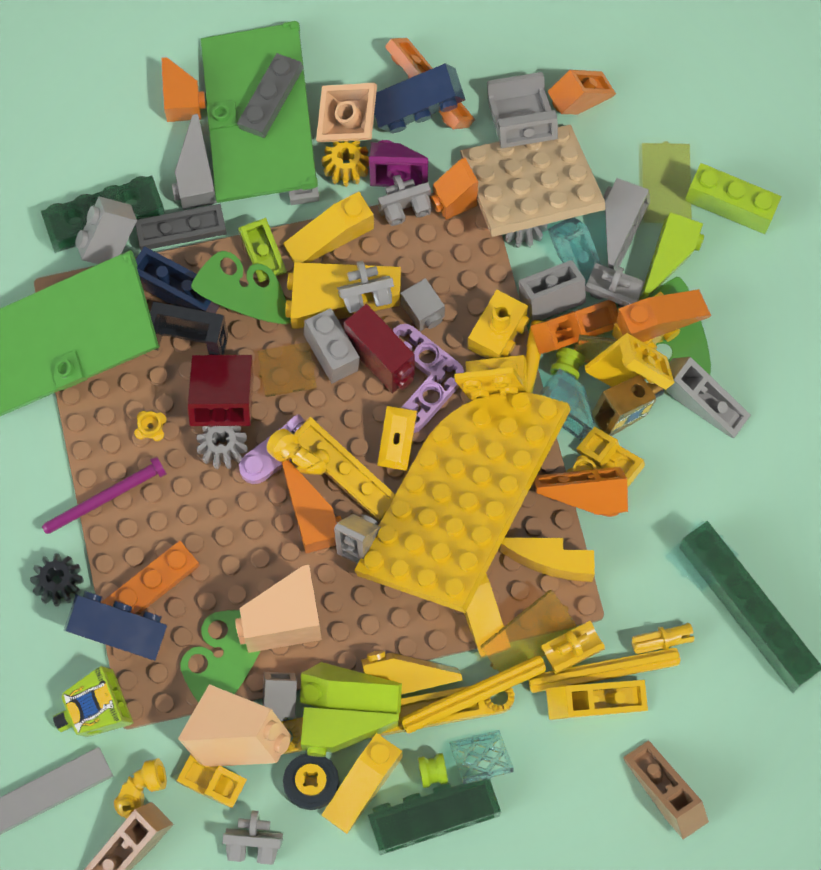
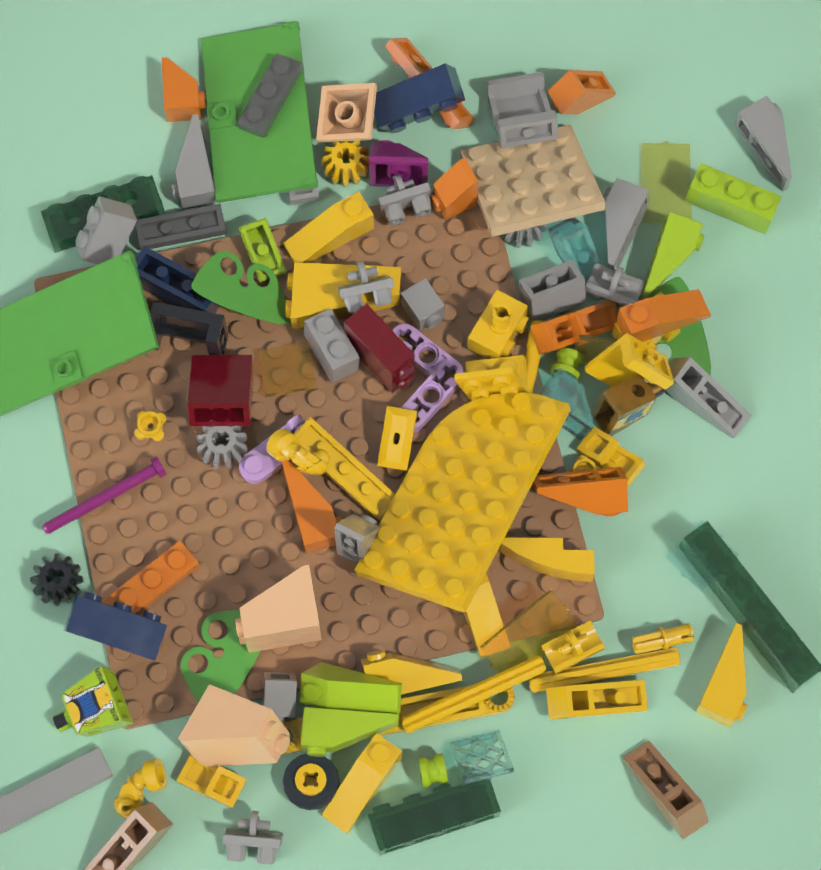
(727, 686): none -> yellow slope
(765, 133): none -> light grey slope

